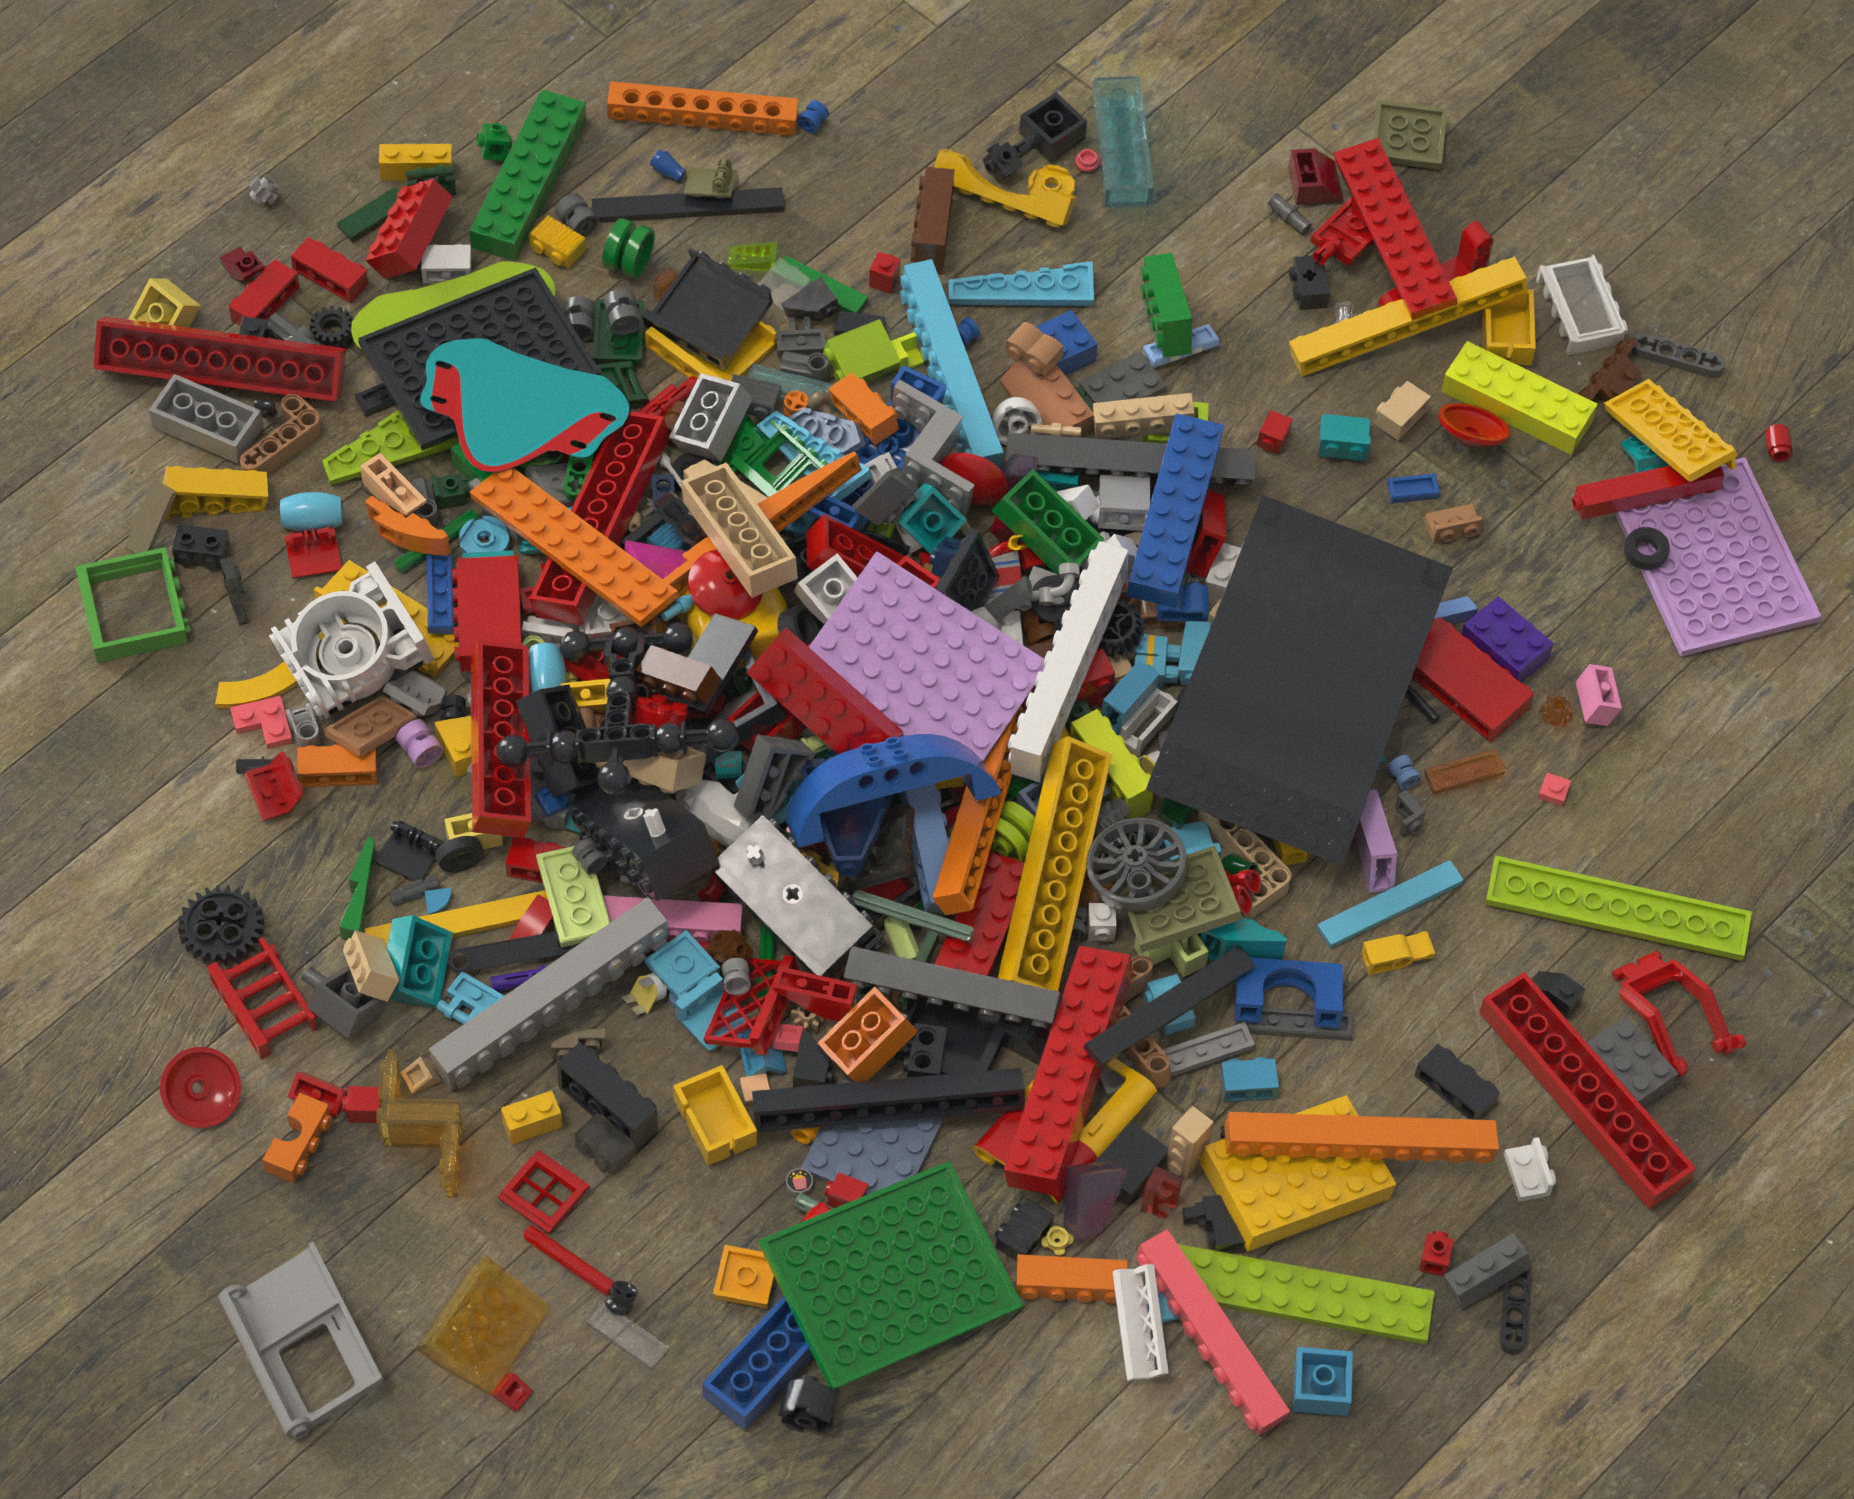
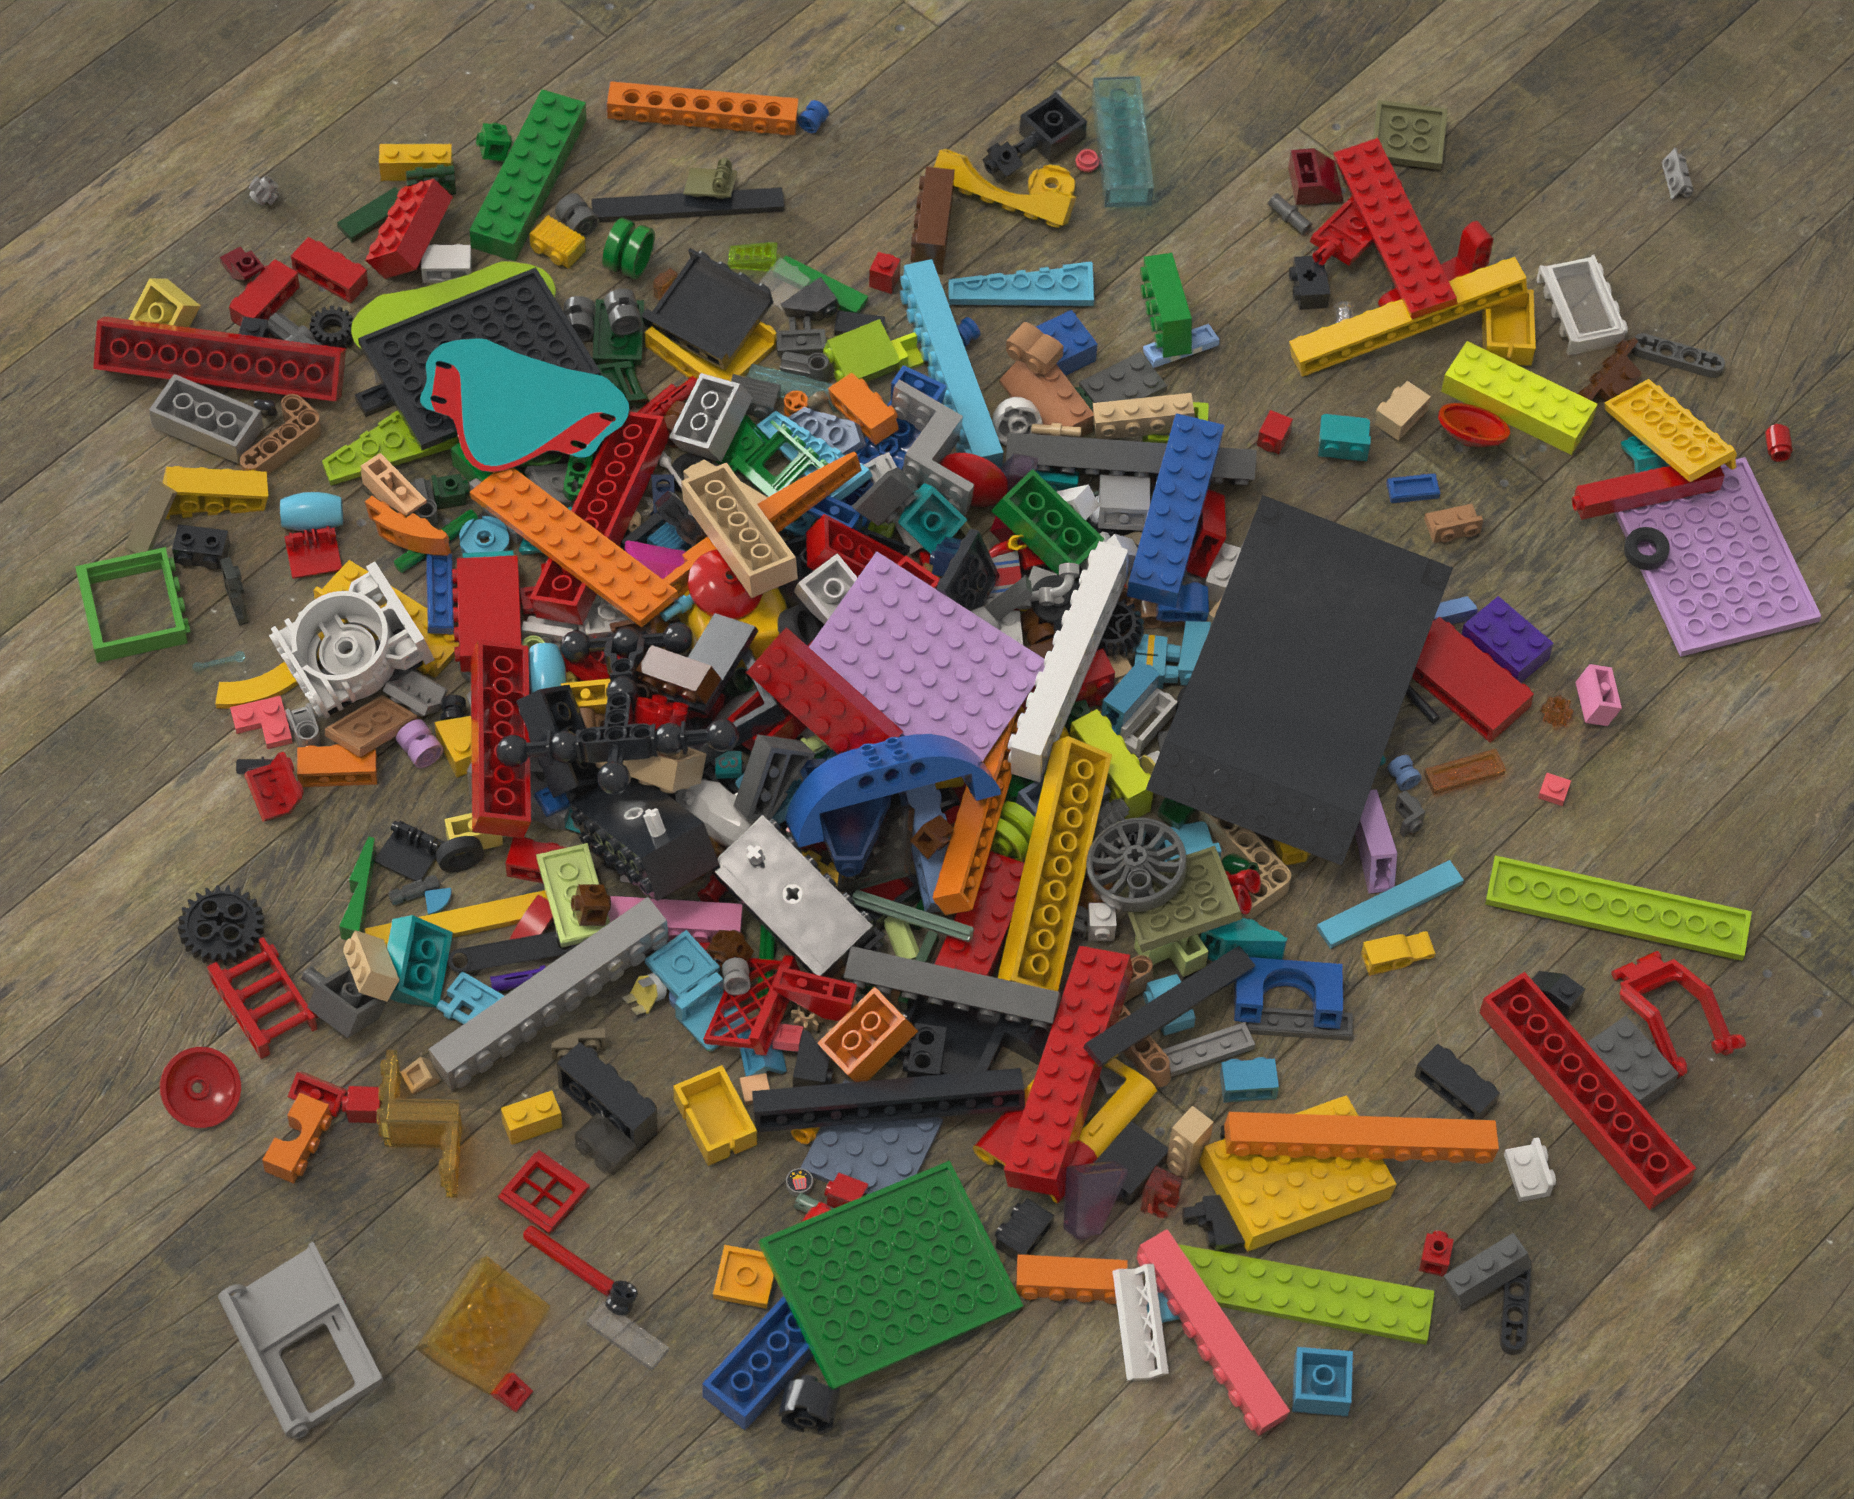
(239, 657): none -> clear light blue hinge
(589, 856): dark grey wheel -> none
(591, 904): none -> reddish brown brick
(665, 164): blue cone -> none
(932, 836): none -> reddish brown brick
(1057, 1233): light yellow plate -> none
(1676, 174): none -> light grey hinge

